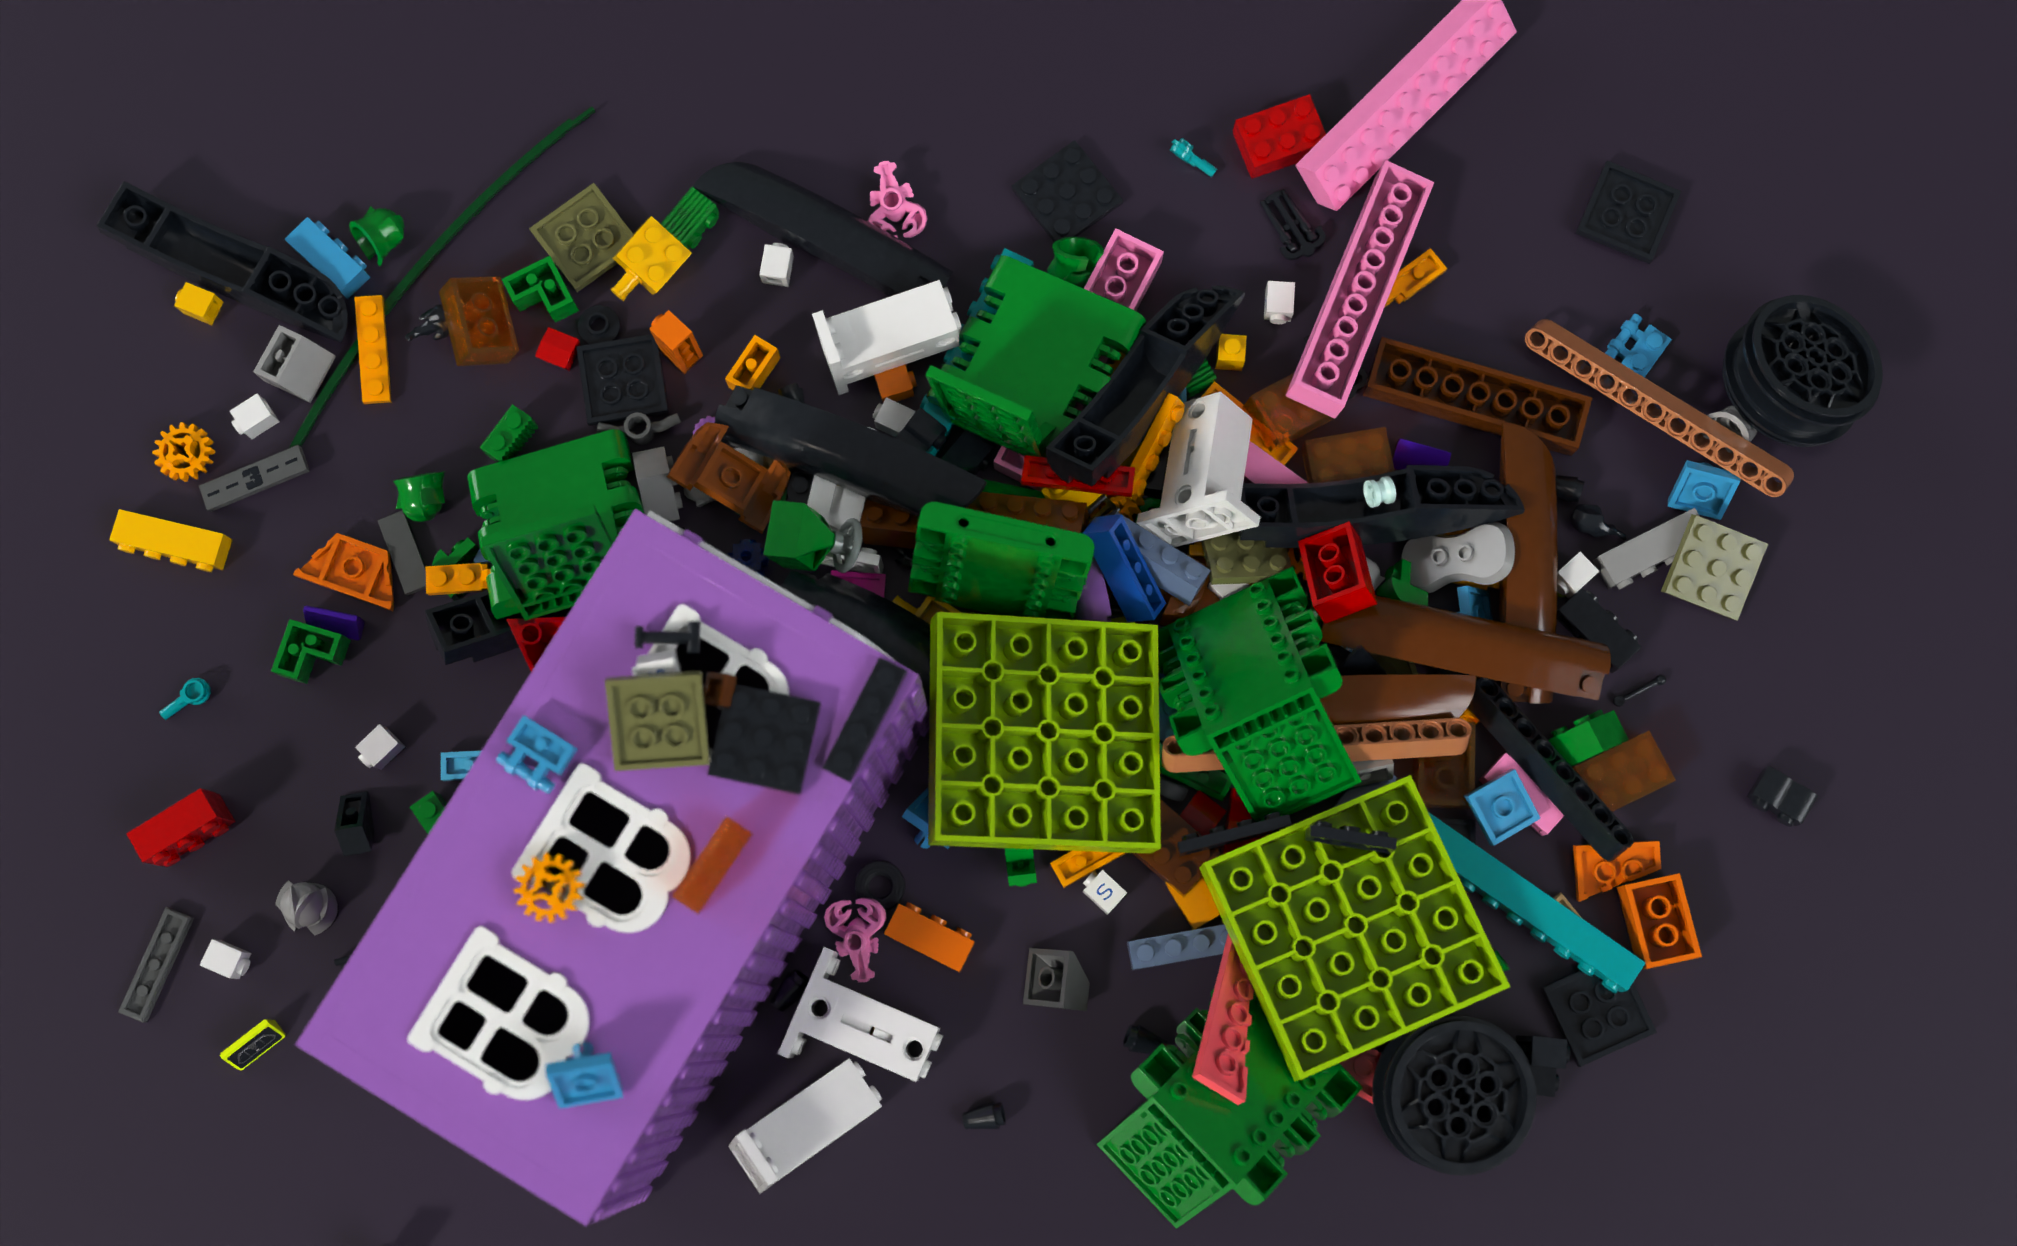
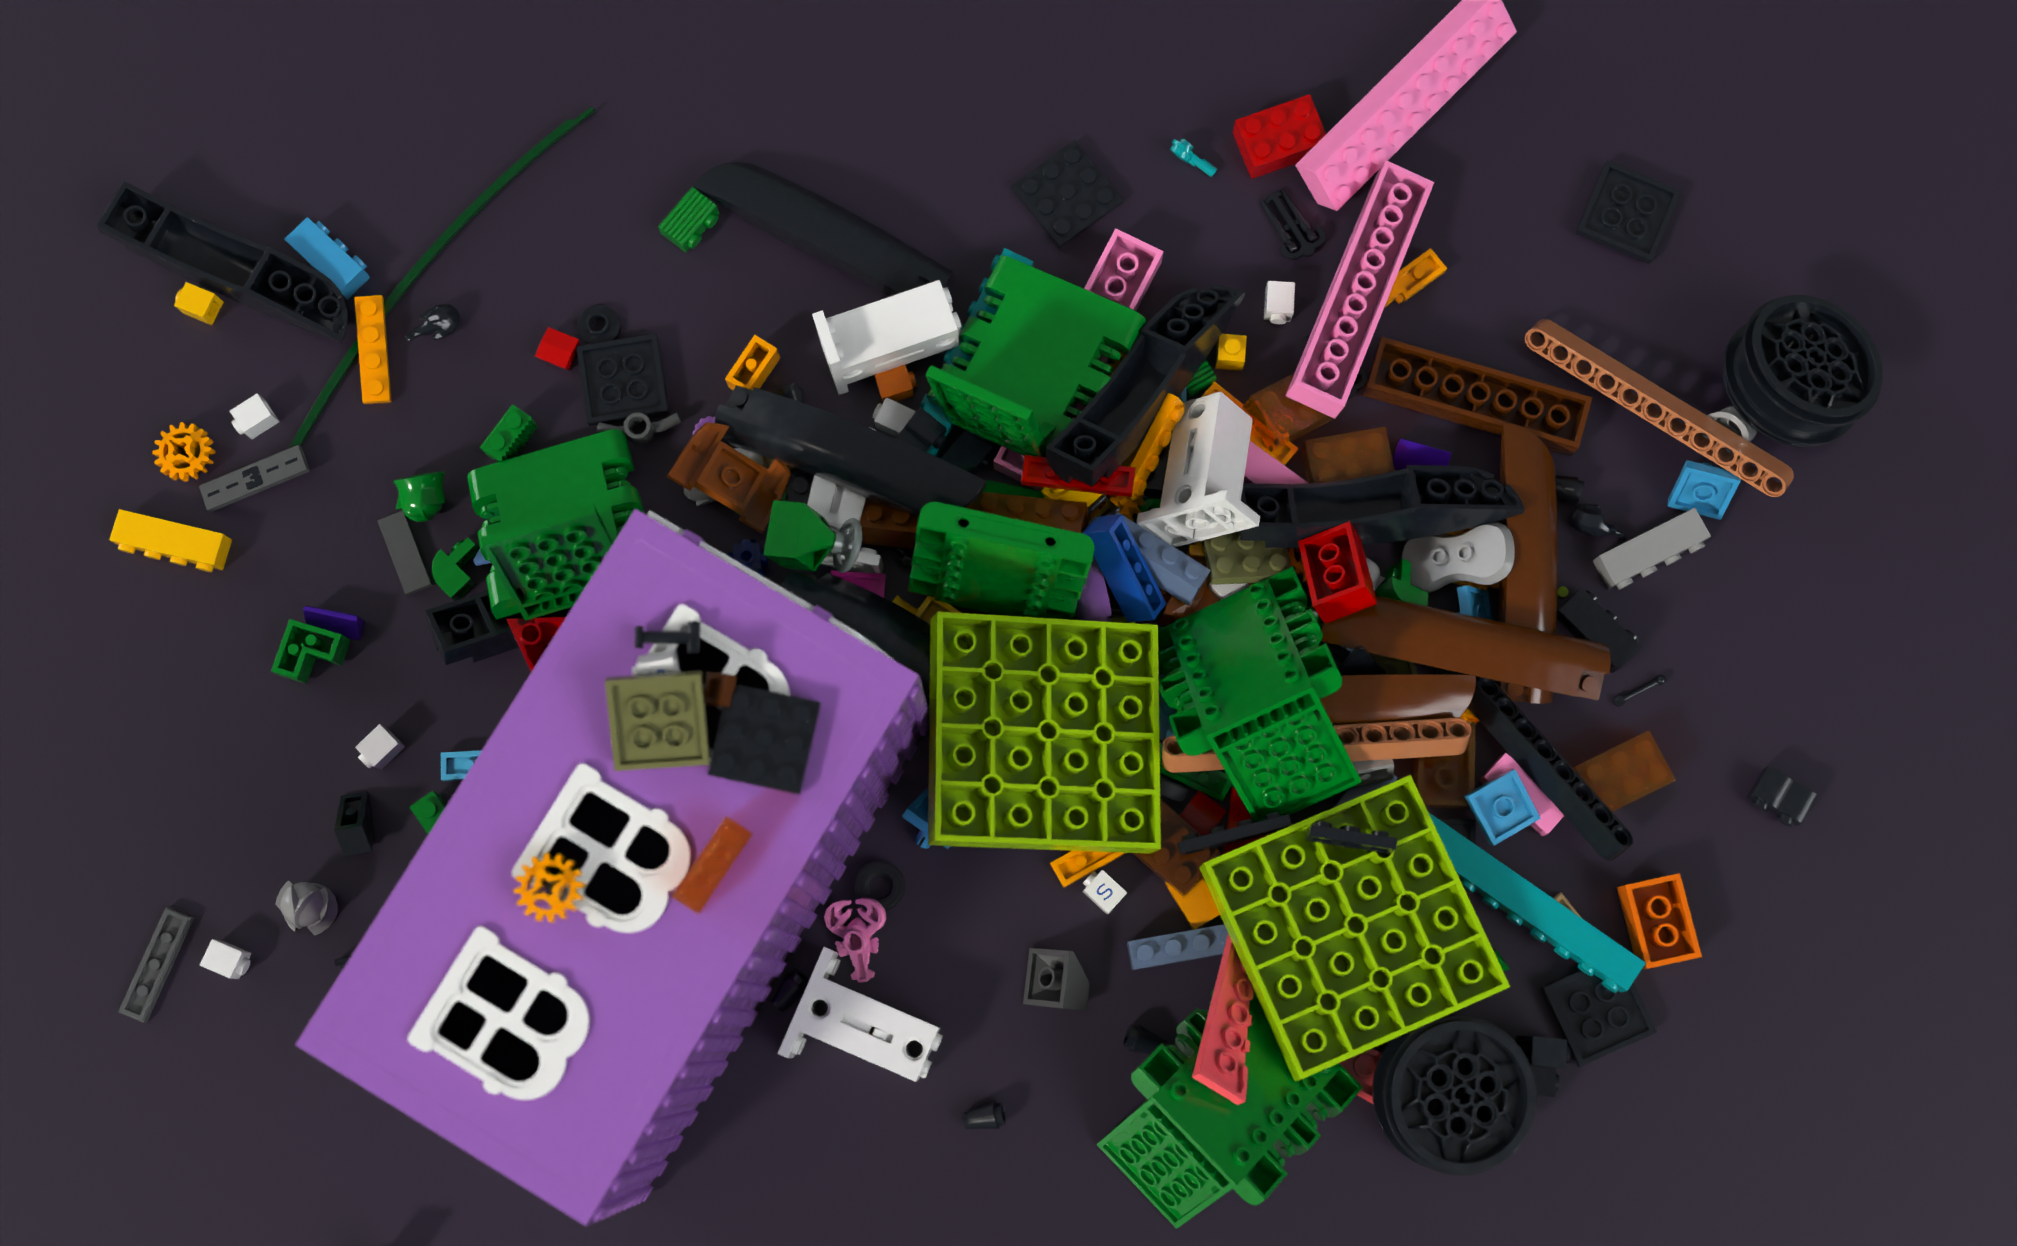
(181, 828): red brick -> none
(194, 692): teal plate -> none
(253, 1044): slope -> none
(294, 364): light grey slope -> none
(353, 570): orange wing -> none
(378, 232): green helmet -> none
(456, 578): light orange hinge -> none
(478, 321): clear orange brick -> none
(540, 745): dark azure plate -> none
(541, 283): green brick -> none
(583, 236): olive plate -> none
(584, 1078): dark azure tile -> none
(649, 259): yellow brick -> none
(654, 486): light grey brick -> none
(675, 341): orange brick -> none
(776, 264): white brick -> none
(805, 1125): white brick -> none
(865, 720): black plate -> none
(894, 203): bright pink animal -> none
(930, 936): orange brick -> none
(1020, 867): green brick -> none
(1075, 259): green helmet -> none
(1379, 491): light aqua wheel -> none
(1575, 575): white brick -> none
(1589, 737): green brick -> none
(1598, 875): orange wing -> none
(1645, 351): dark azure plate -> none
(1714, 567): plate -> none

